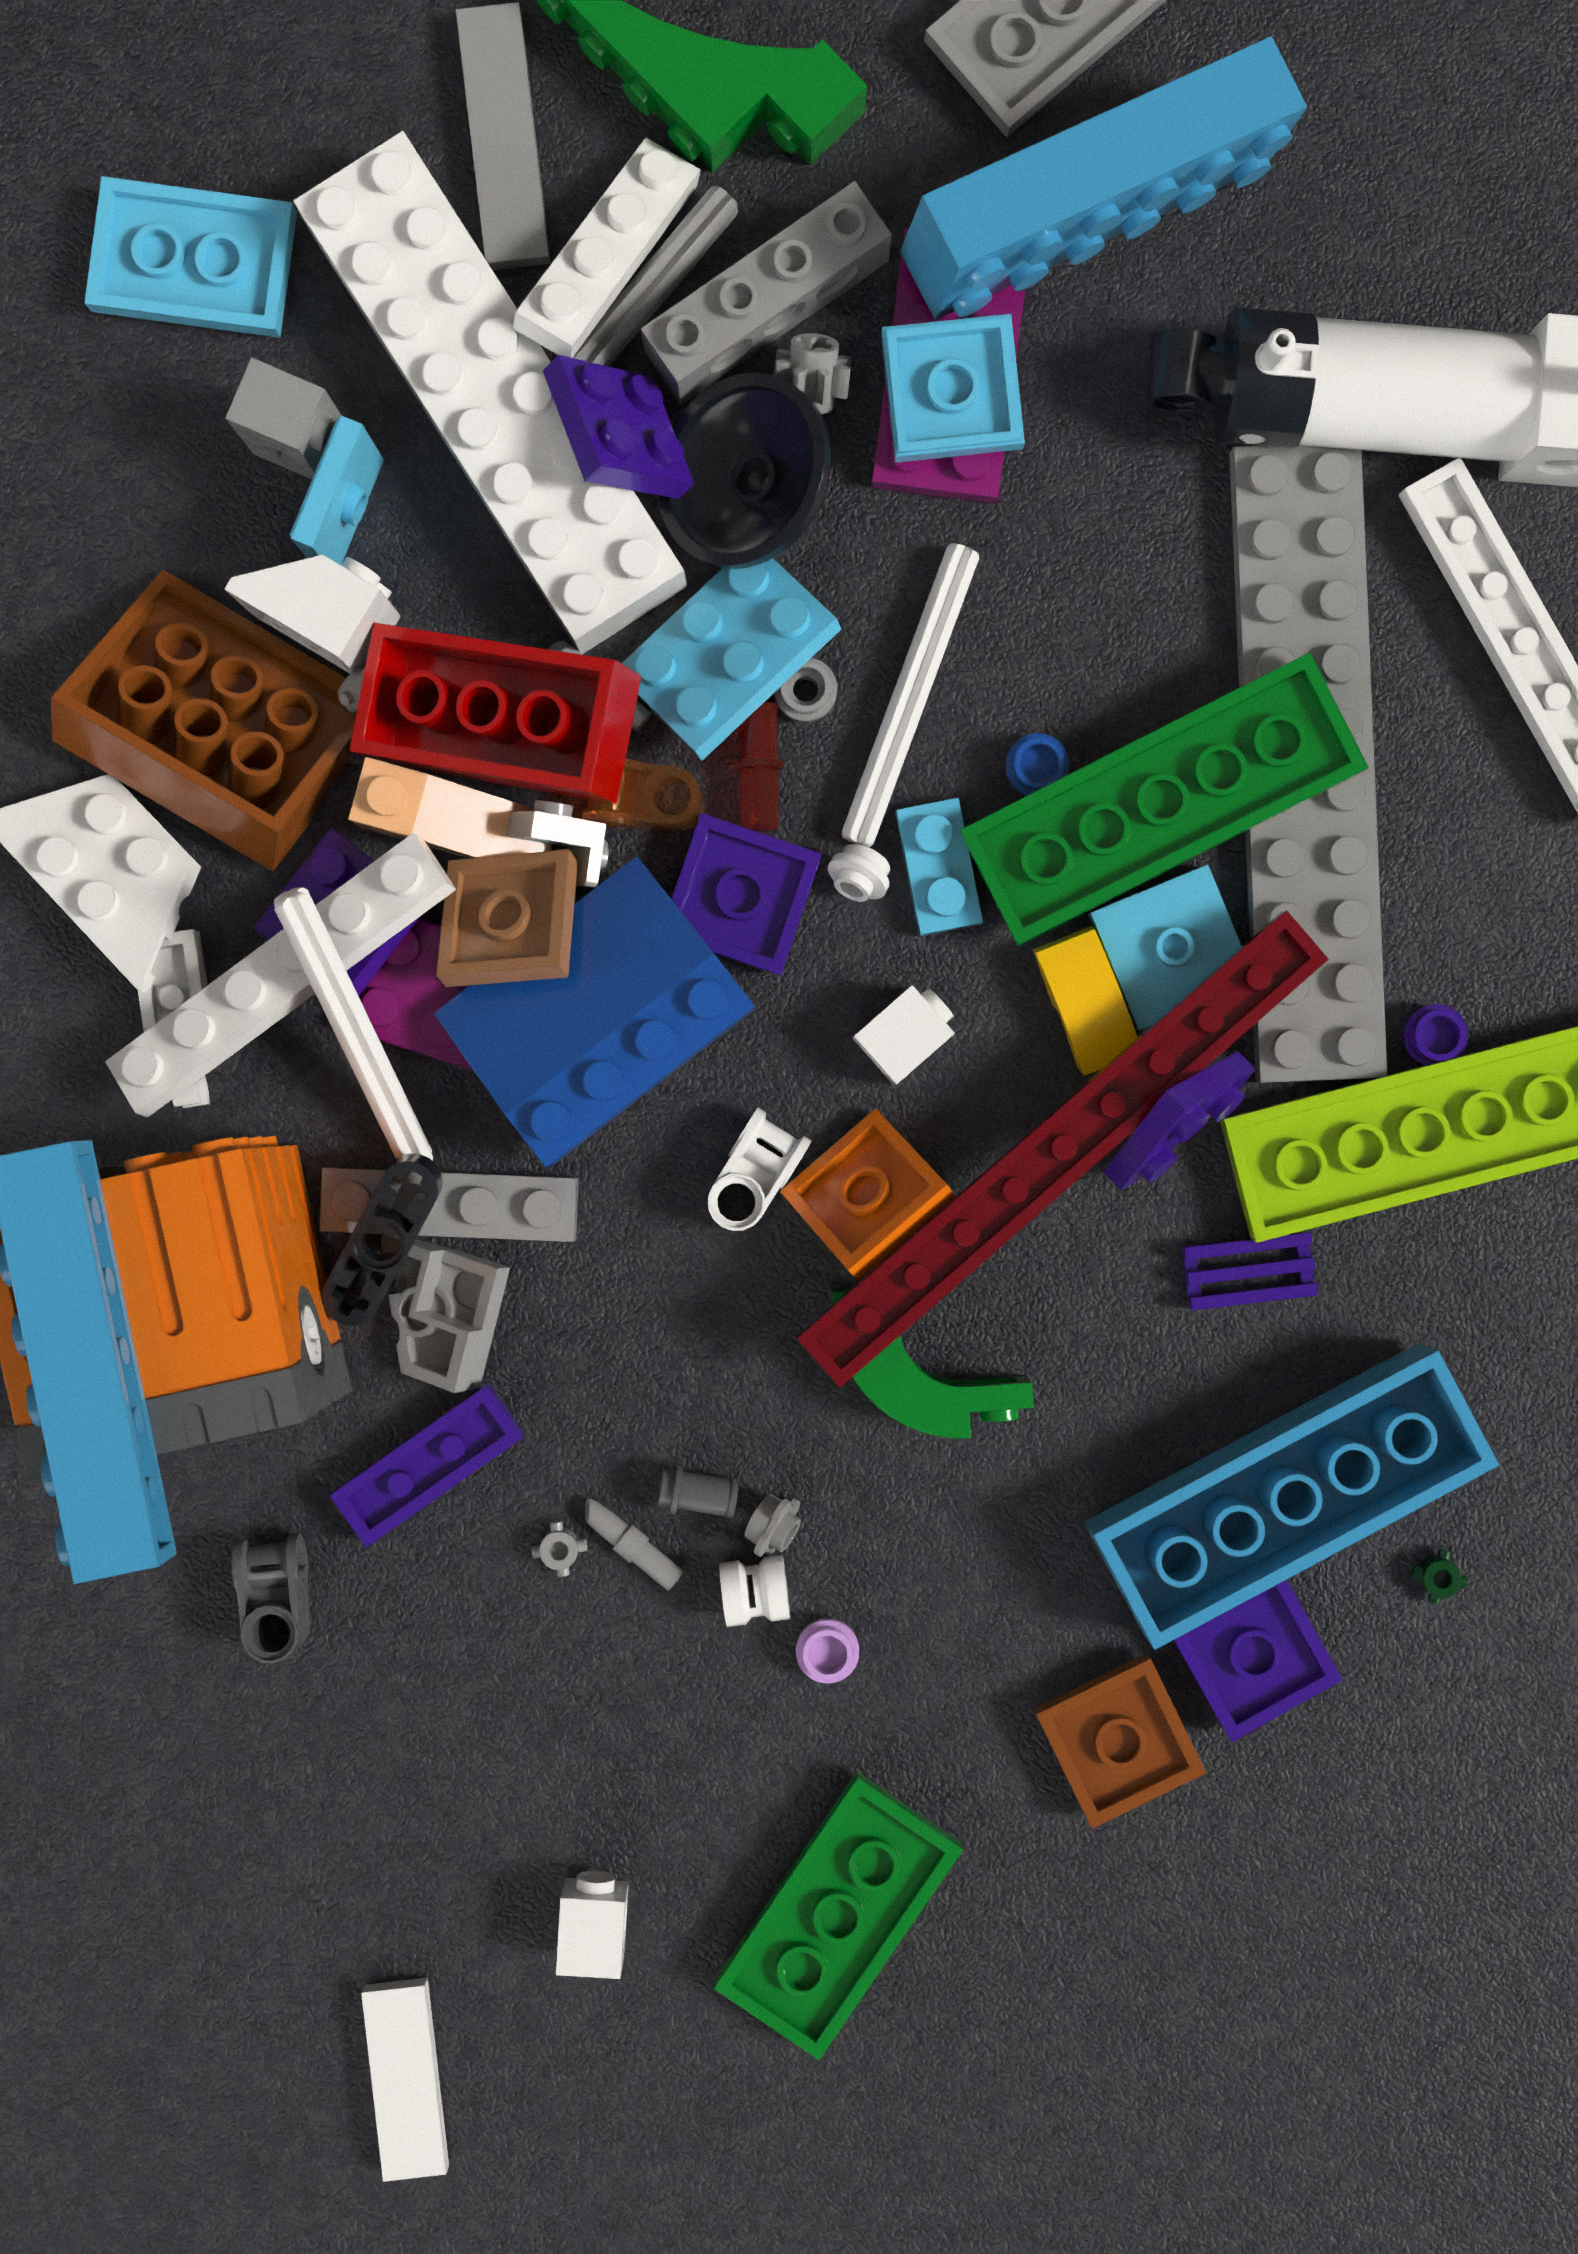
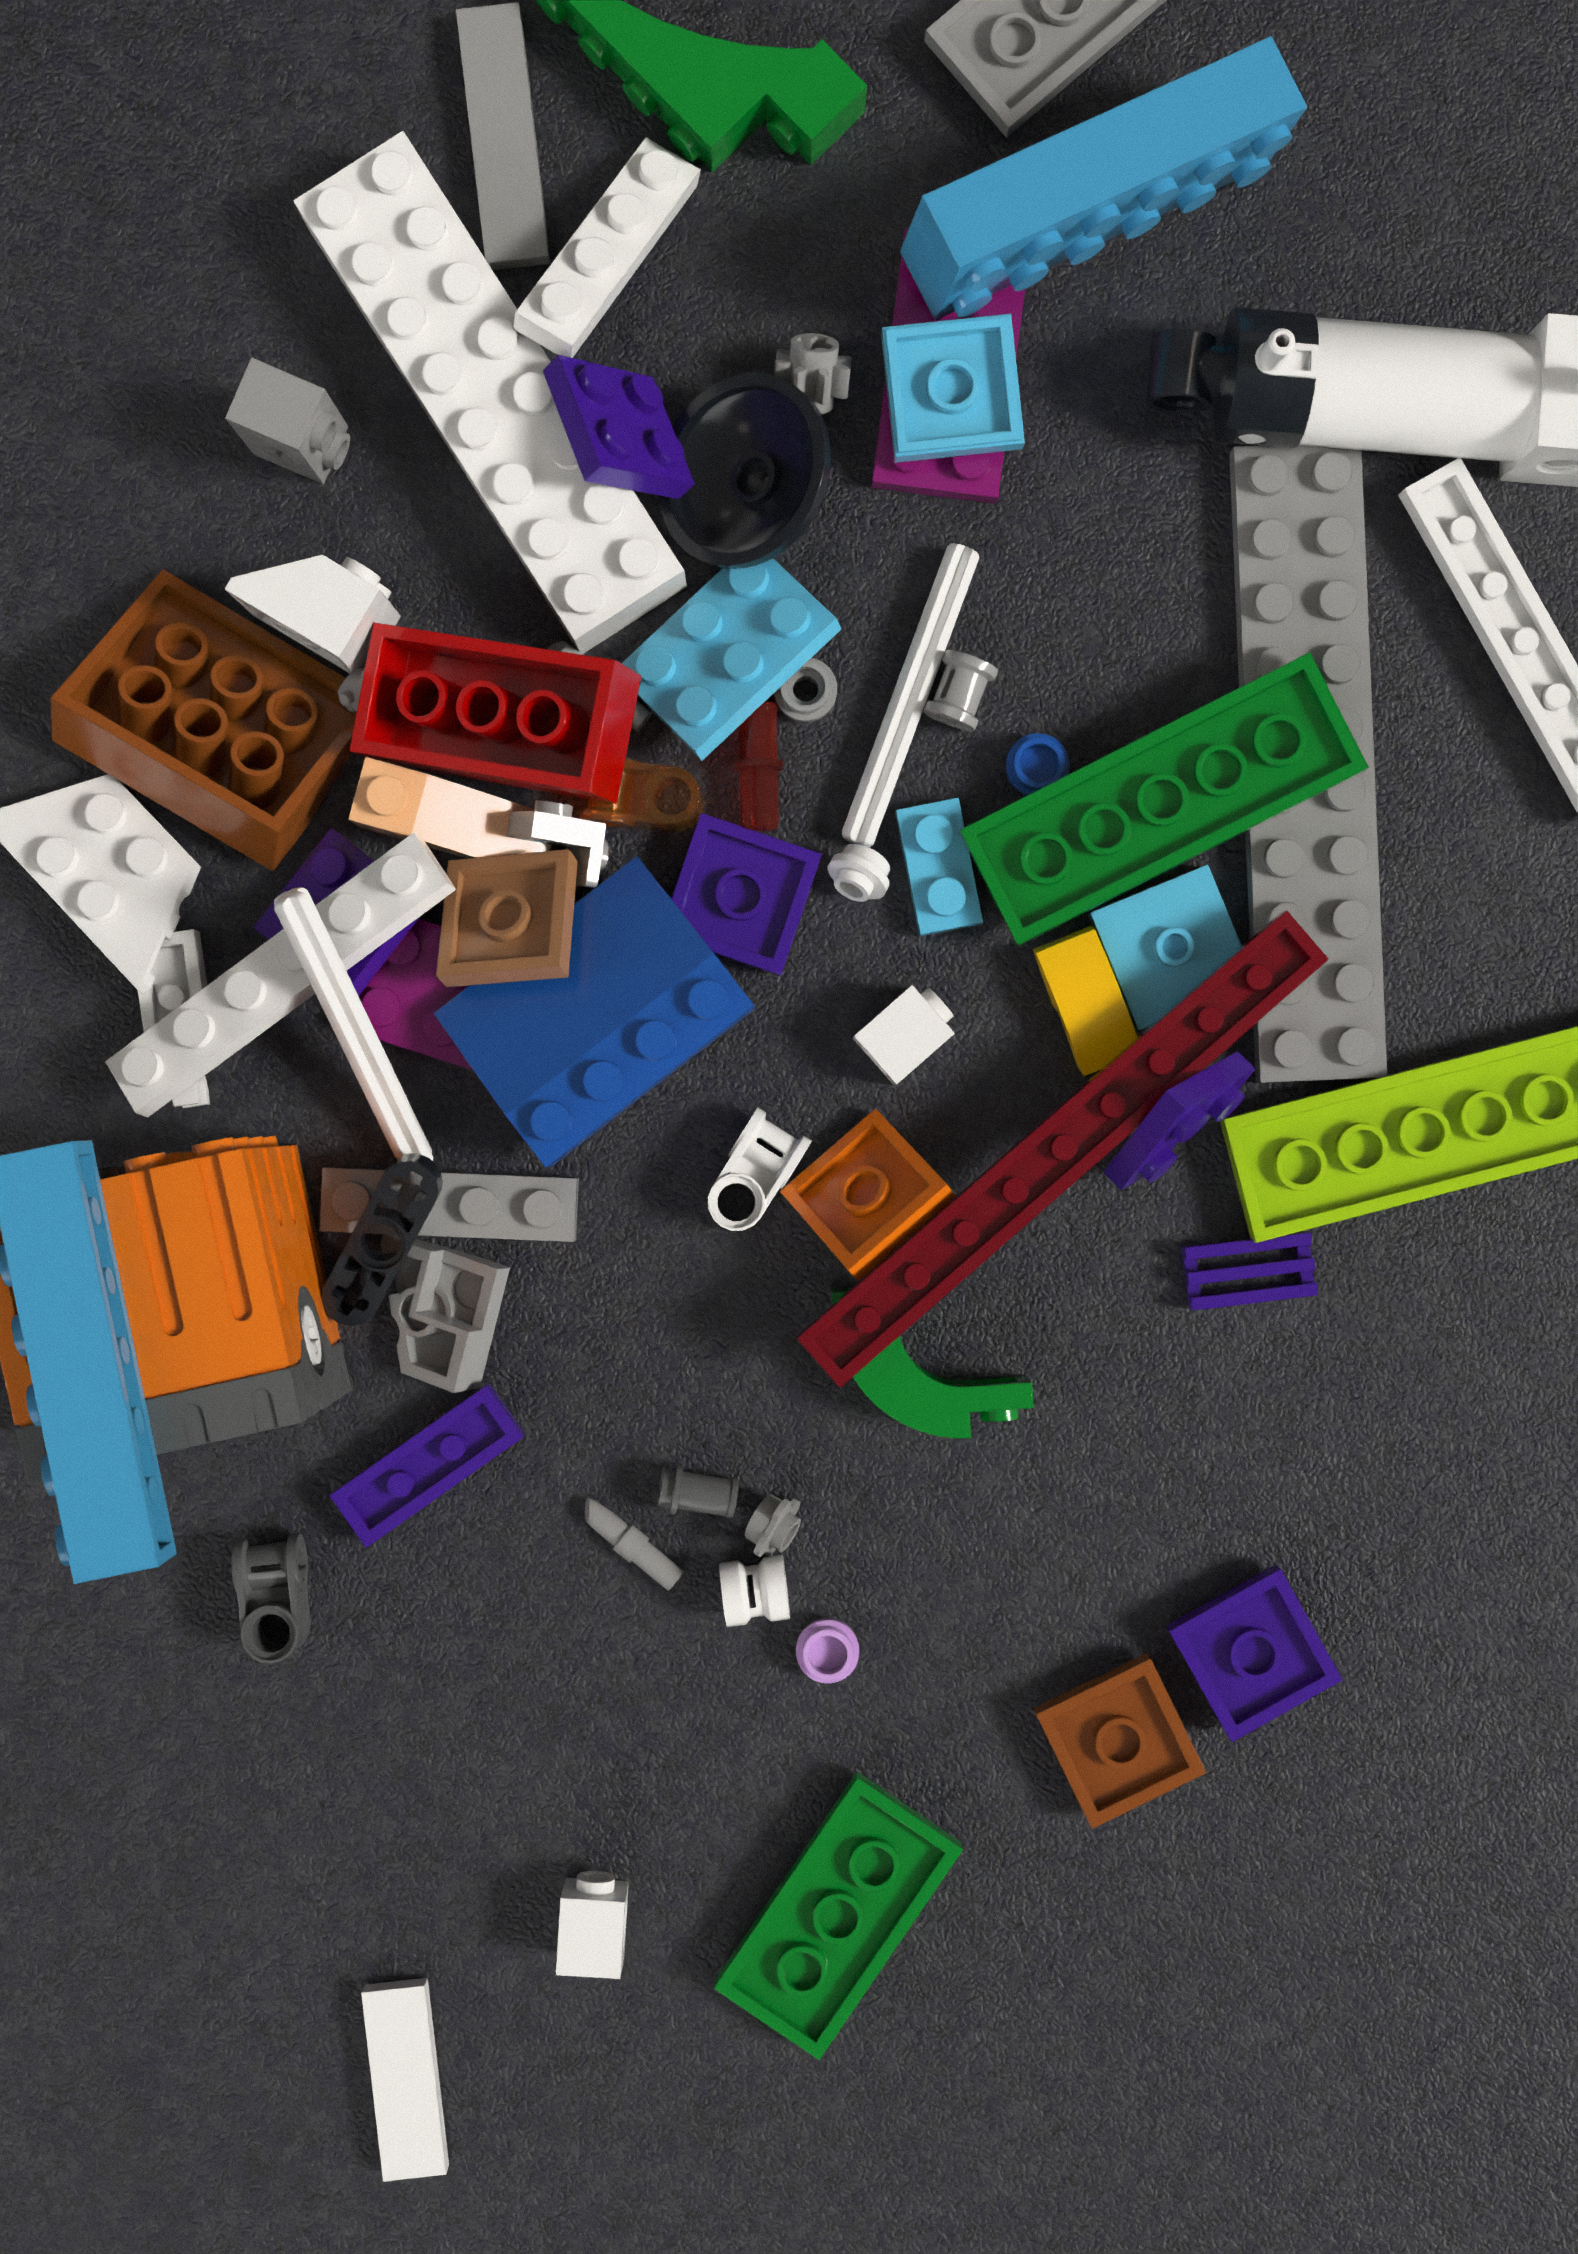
(190, 256): medium azure plate -> none
(337, 492): medium azure plate -> none
(559, 1548): light grey piece -> none
(659, 277): light grey axle -> none
(767, 293): light grey brick -> none
(960, 690): none -> light grey bush
(1291, 1493): dark azure brick -> none
(1434, 1034): dark purple plate -> none
(1439, 1576): dark green piece -> none

